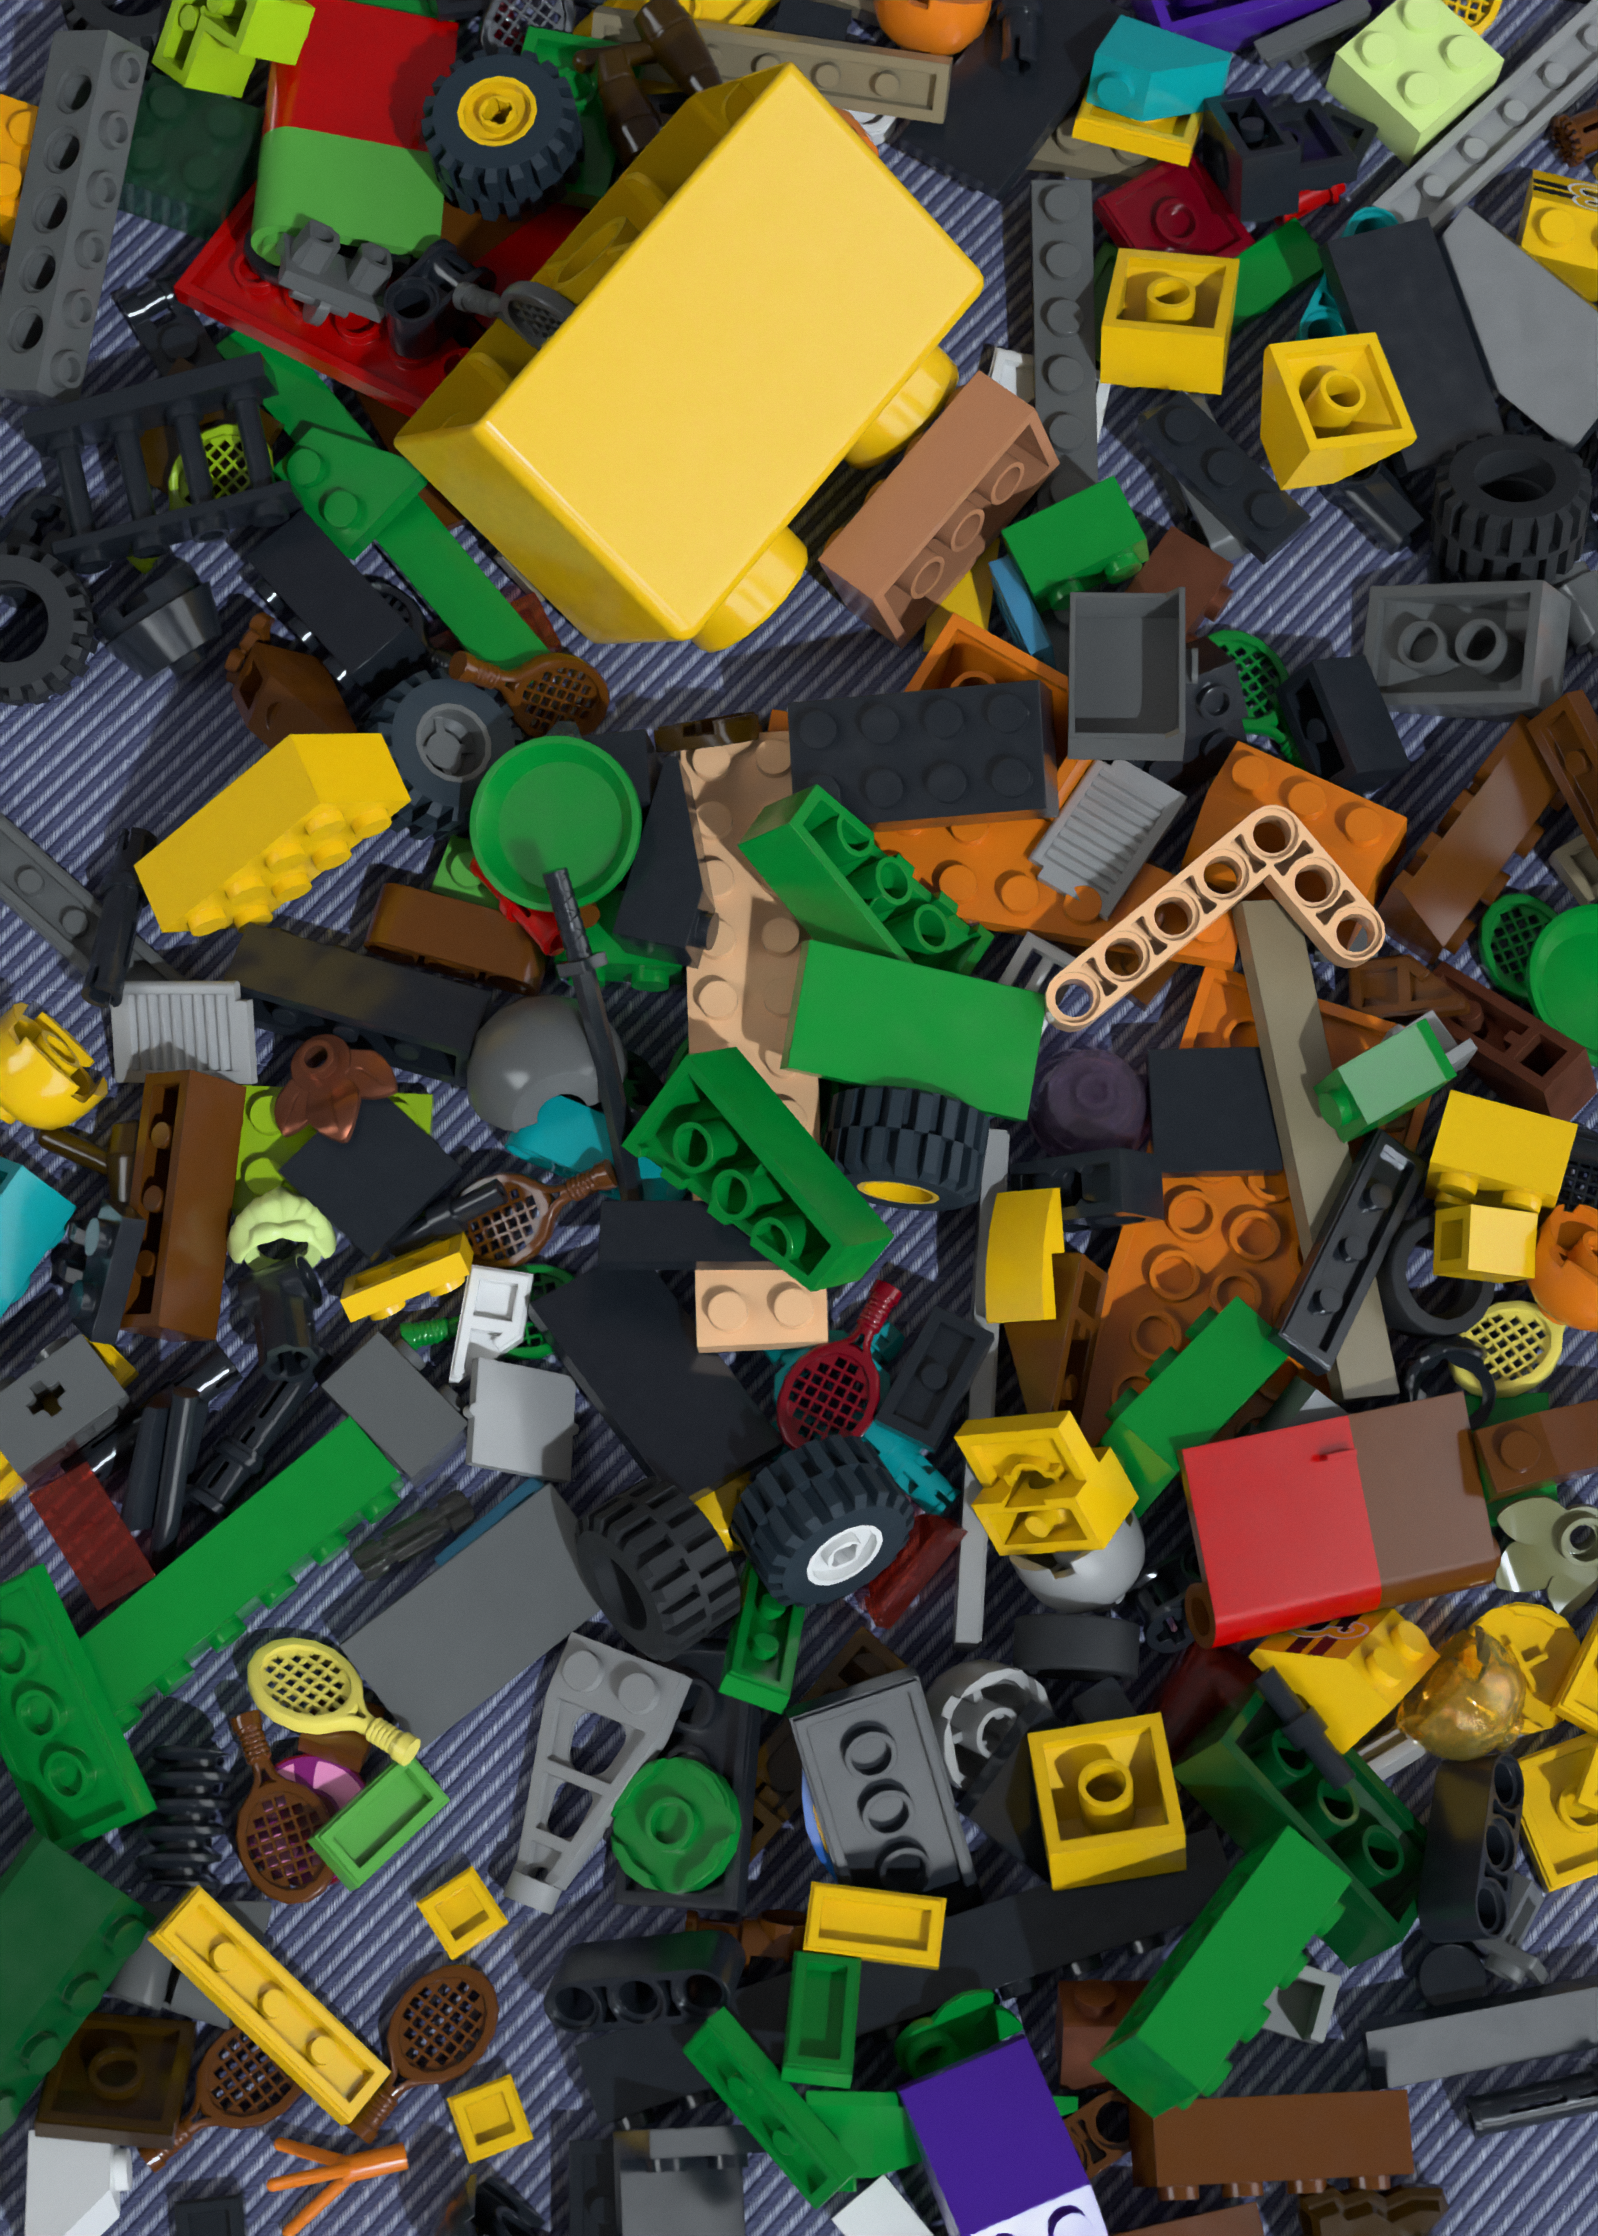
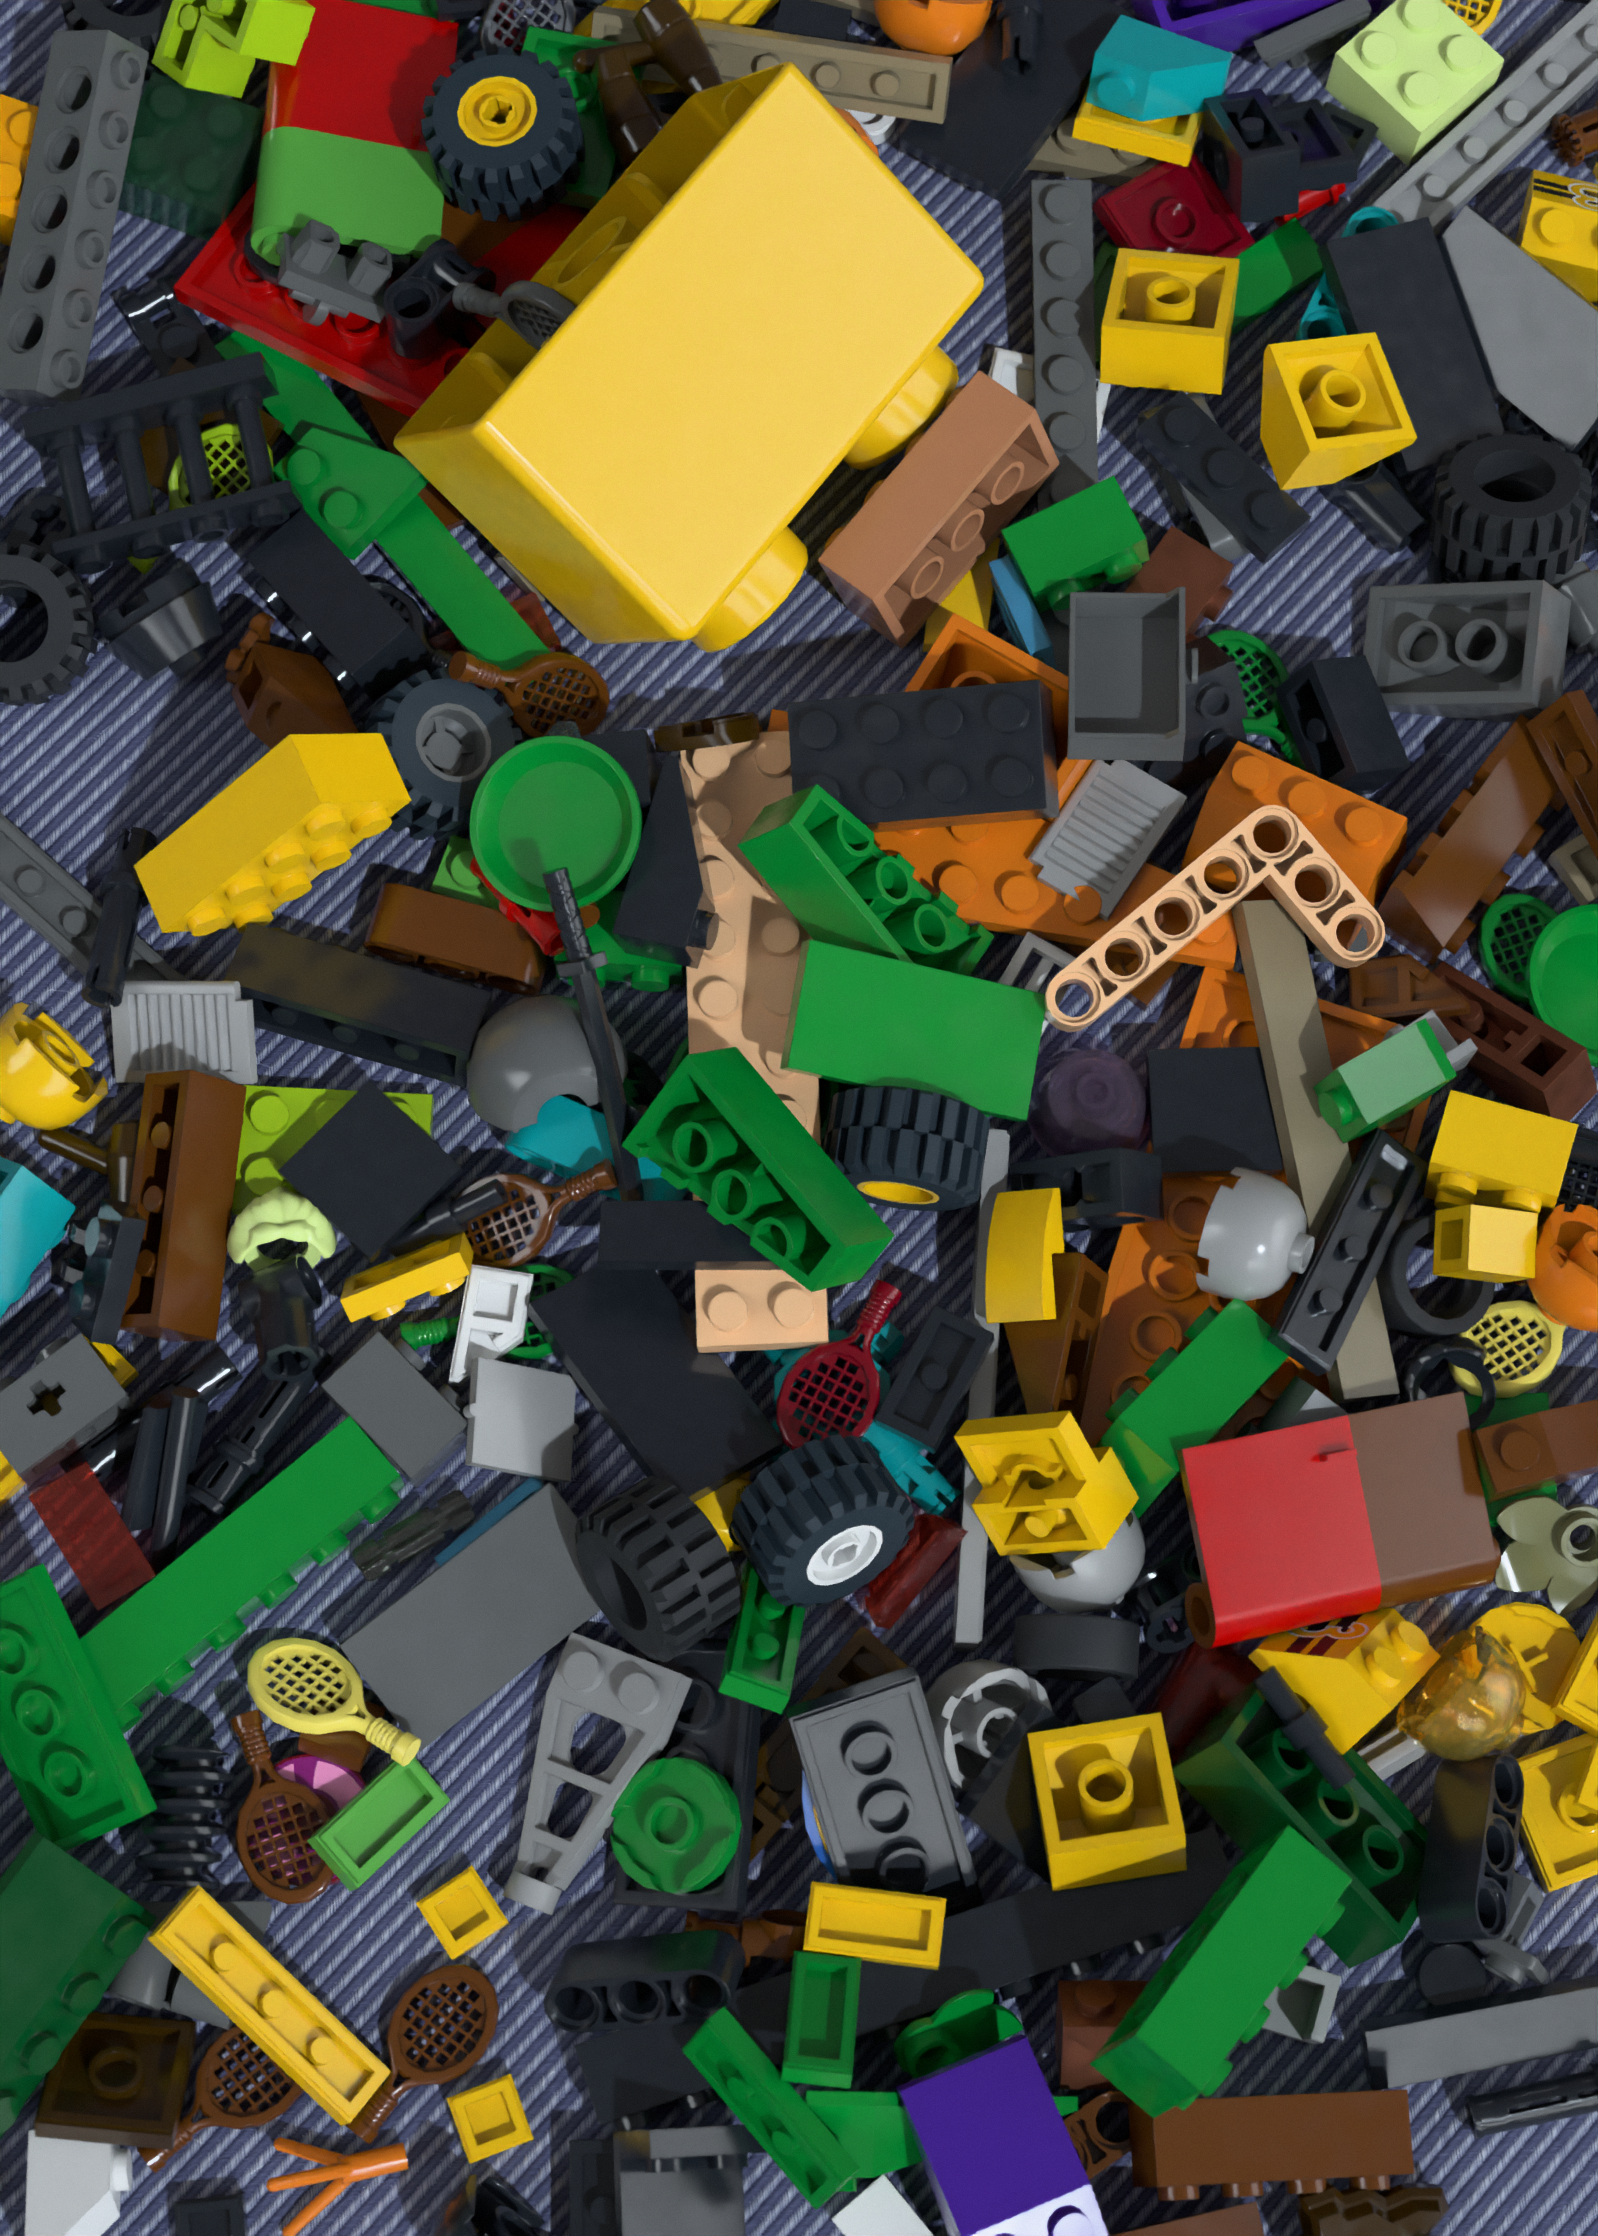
(333, 1092): copper plate -> none
(1253, 1238): none -> light grey cylinder

